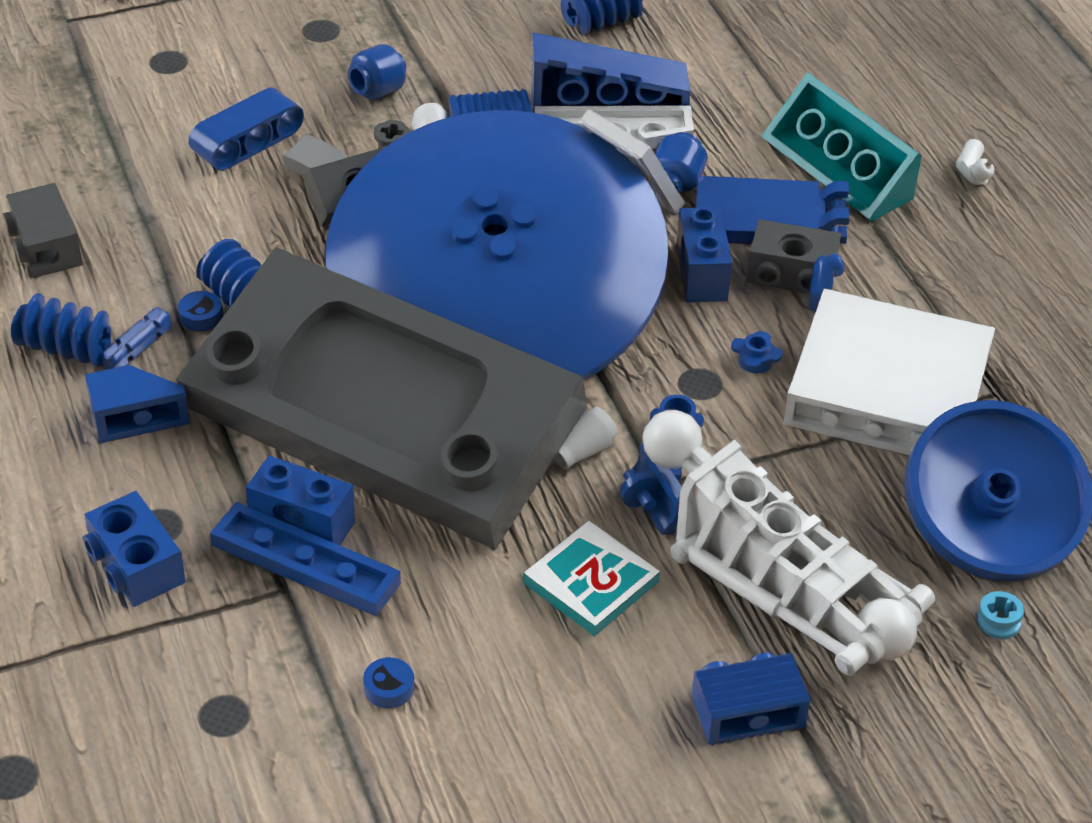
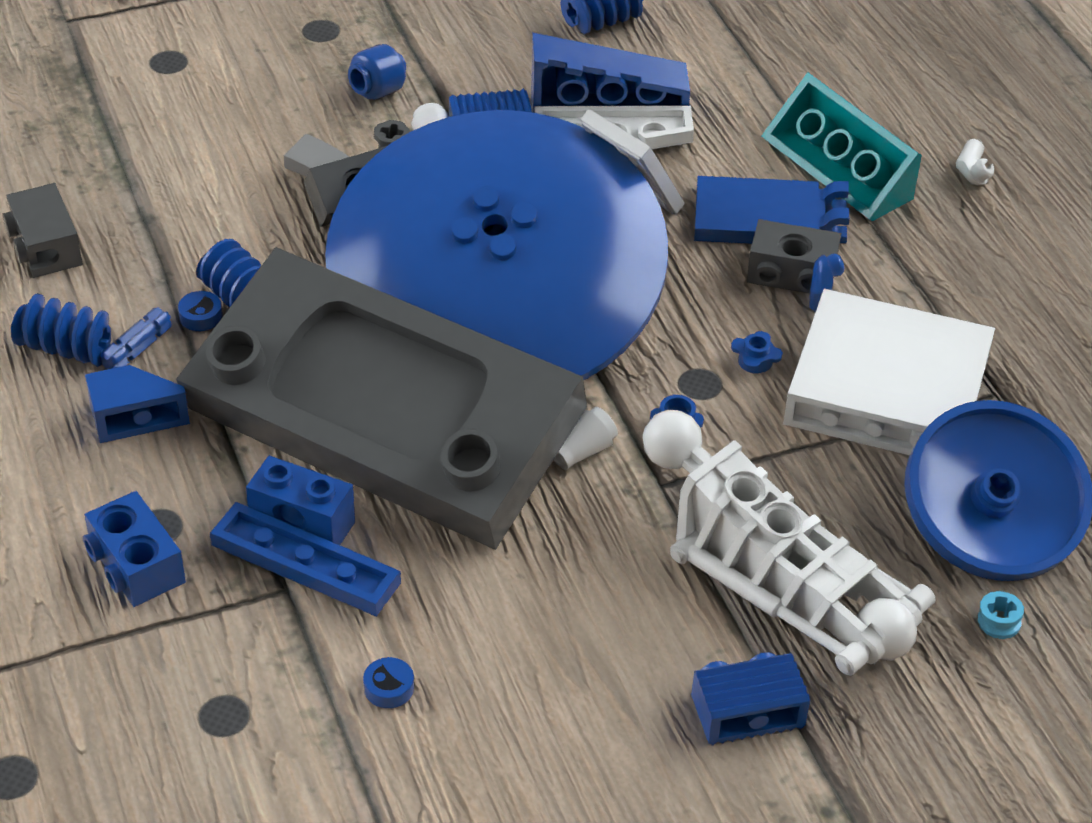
(246, 128): blue beam -> none
(591, 578): tile -> none
(655, 490): blue hips -> none
(682, 159): blue head -> none
(703, 254): blue brick -> none

